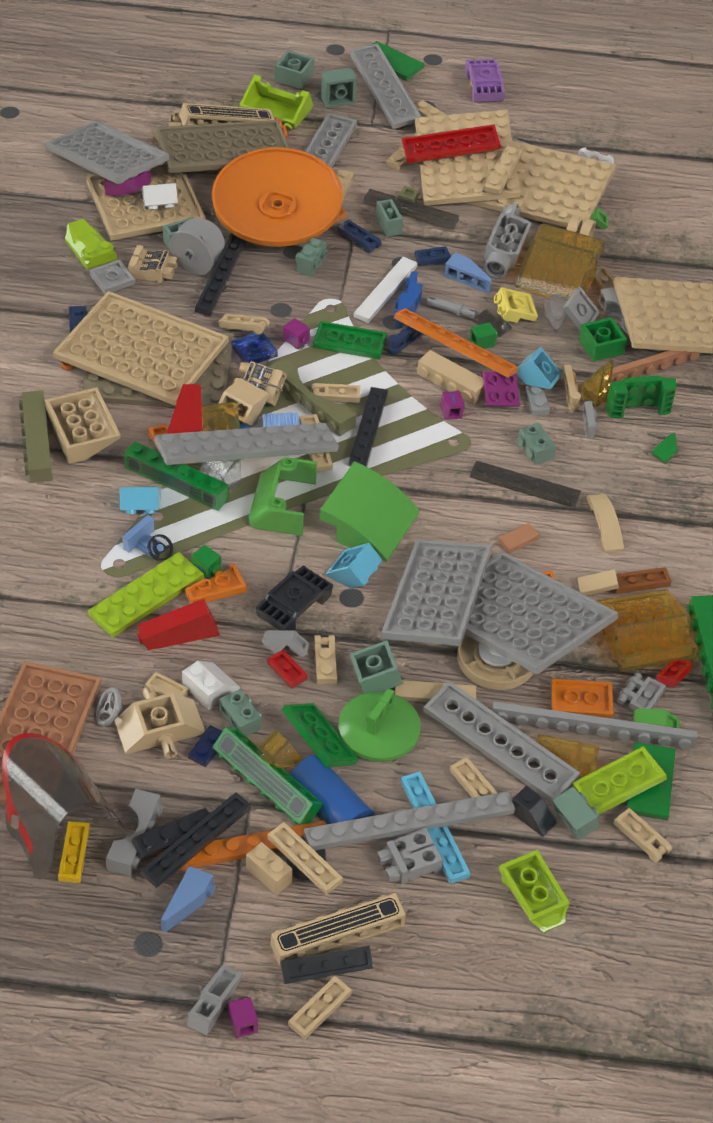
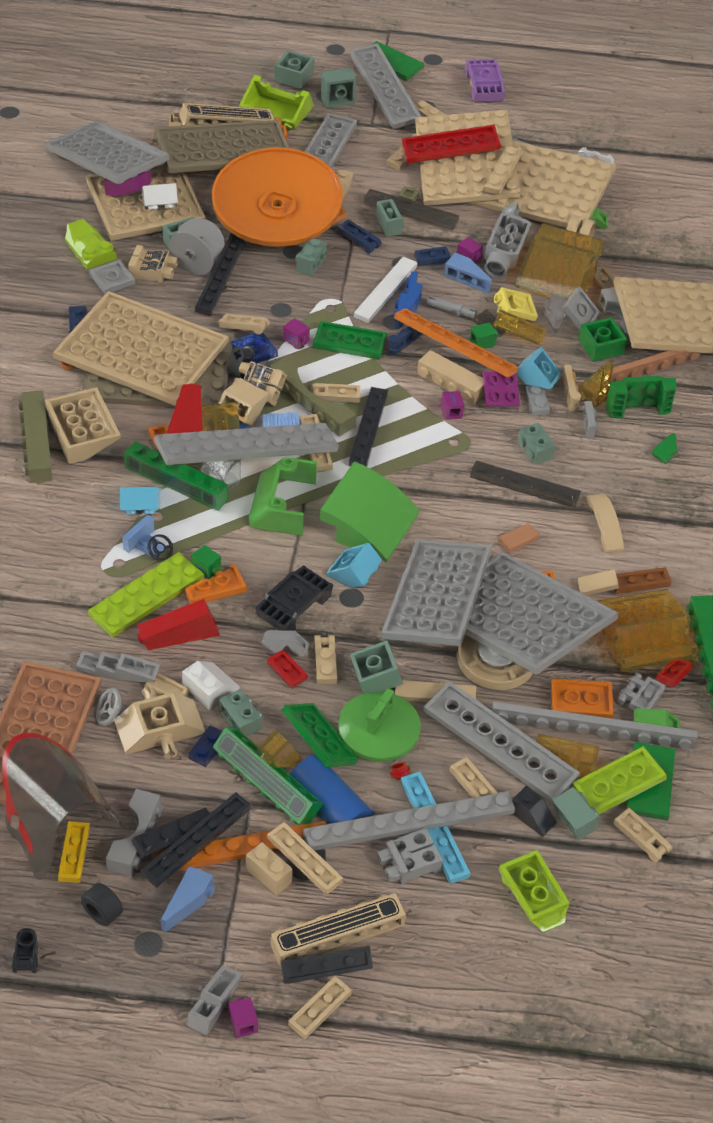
(25, 955): none -> black piece
(102, 904): none -> black tyre
(118, 668): none -> light grey slope
(237, 358): none -> black piece
(399, 770): none -> red plate
(470, 249): none -> magenta brick
(520, 327): none -> clear yellow plate

